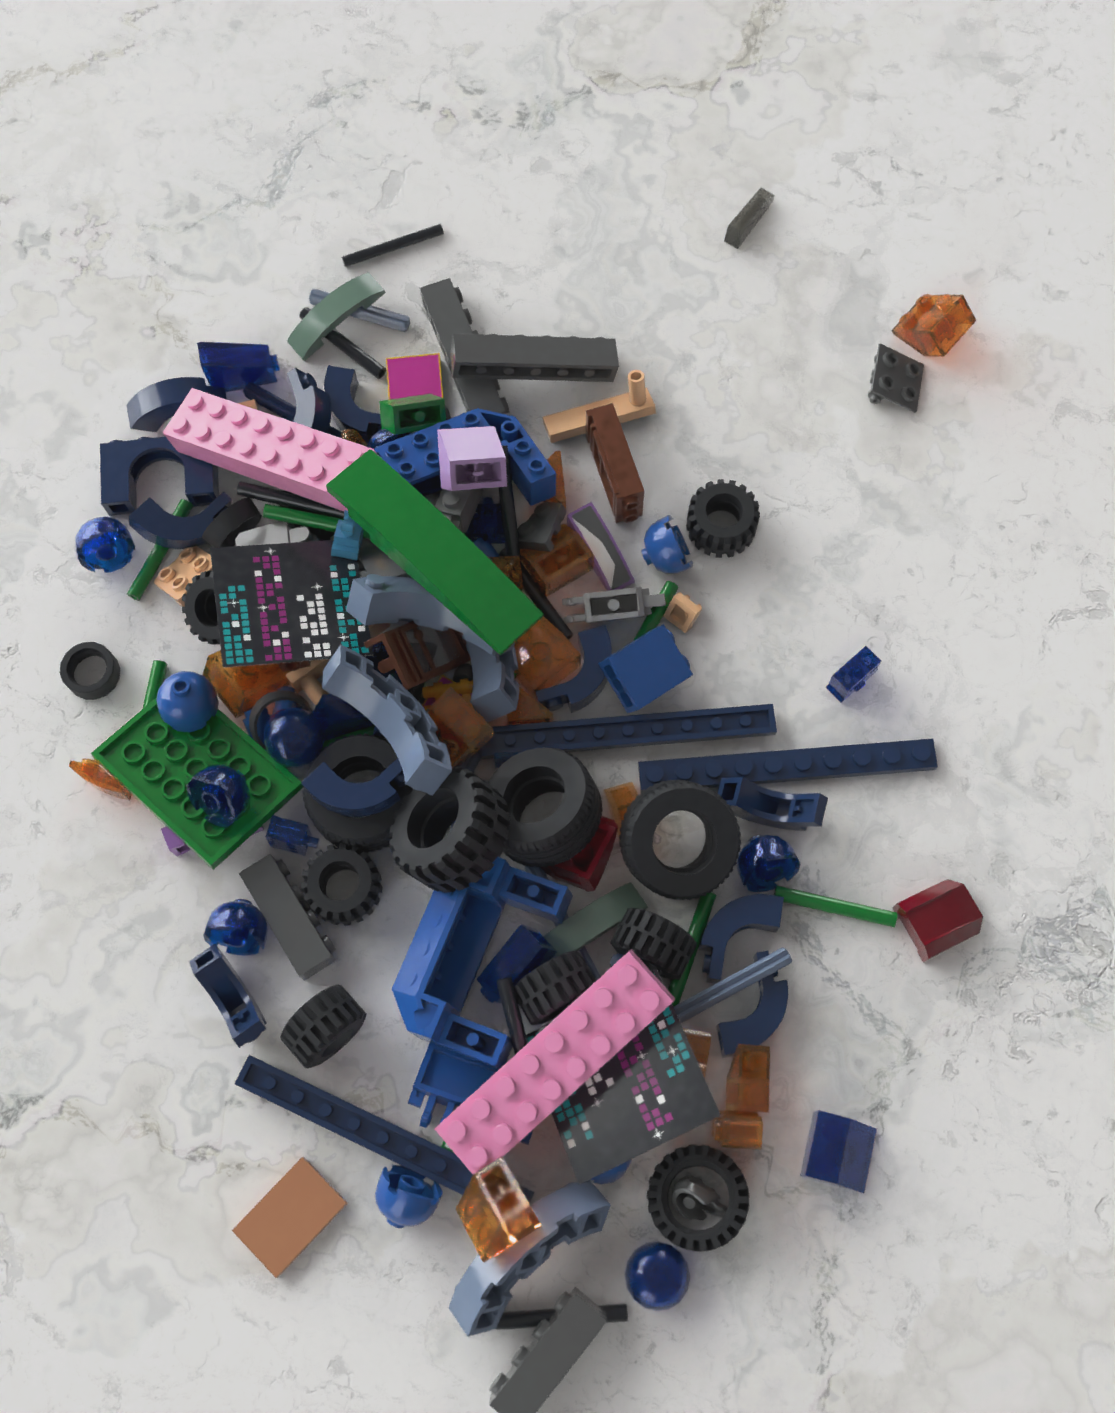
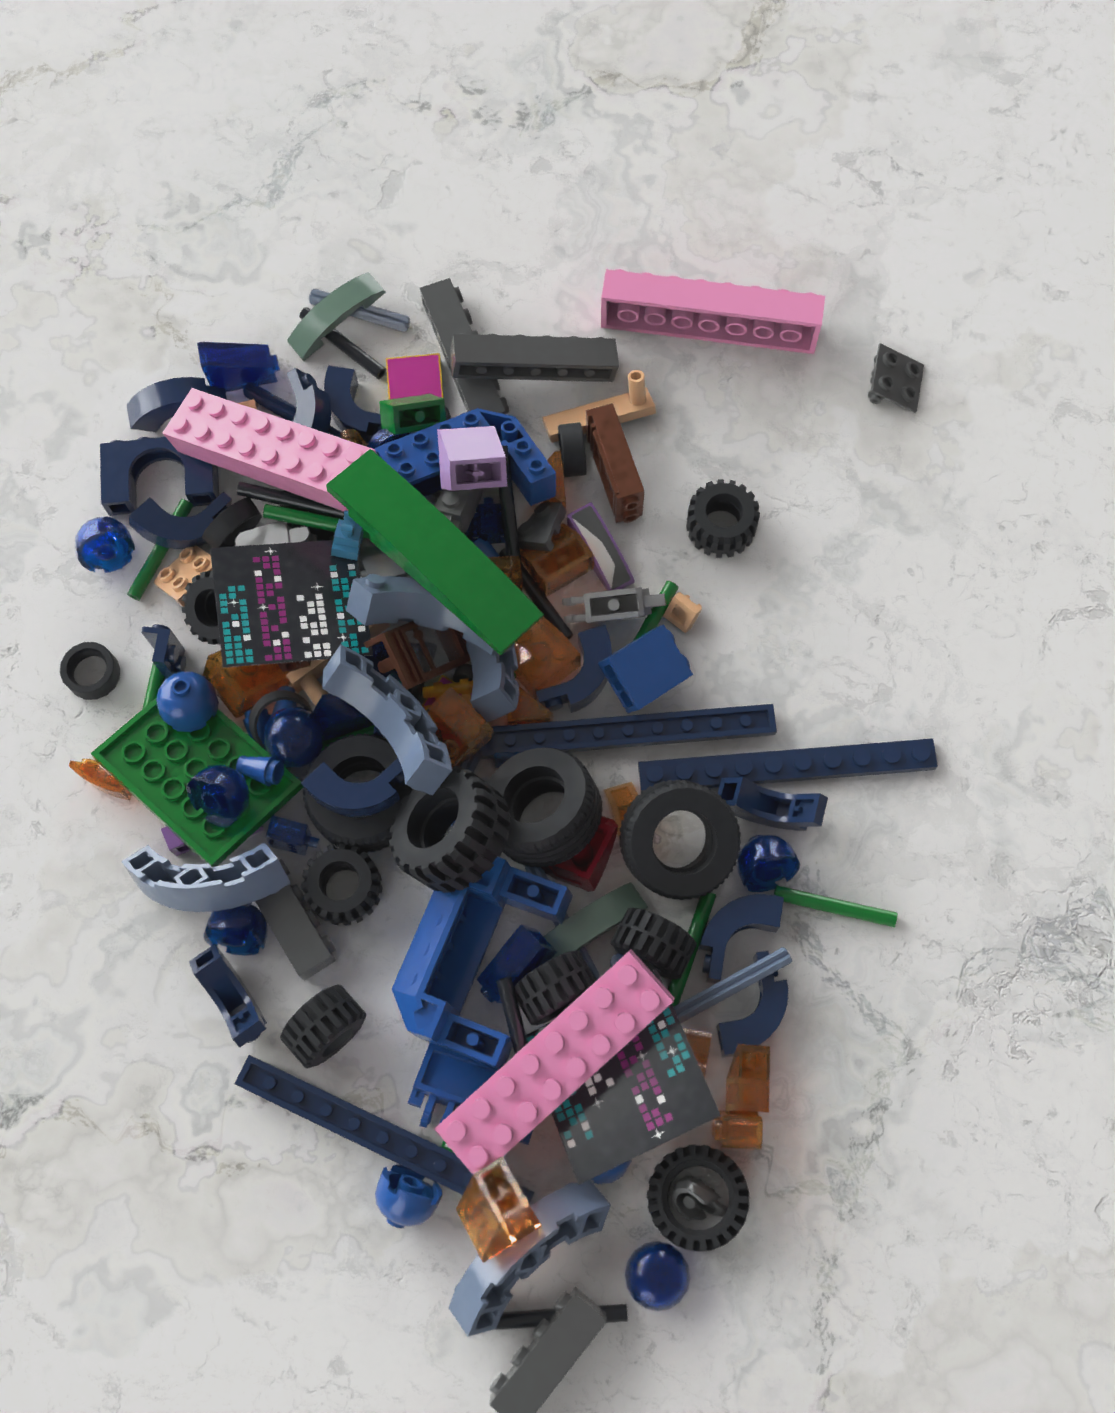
(168, 651): none -> dark blue bracket
(207, 887): none -> sand blue brick
(262, 769): none -> blue cone
(289, 1217): nougat tile -> none
(392, 245): black bar -> none
(572, 449): none -> black tyre
(666, 547): blue cylinder -> none
(711, 311): none -> bright pink brick
(748, 217): clear smoke piece -> none
(838, 1151): clear blue slope -> none
(853, 674): clear blue piece -> none
(935, 323): clear orange slope -> none
(939, 918): dark red slope -> none

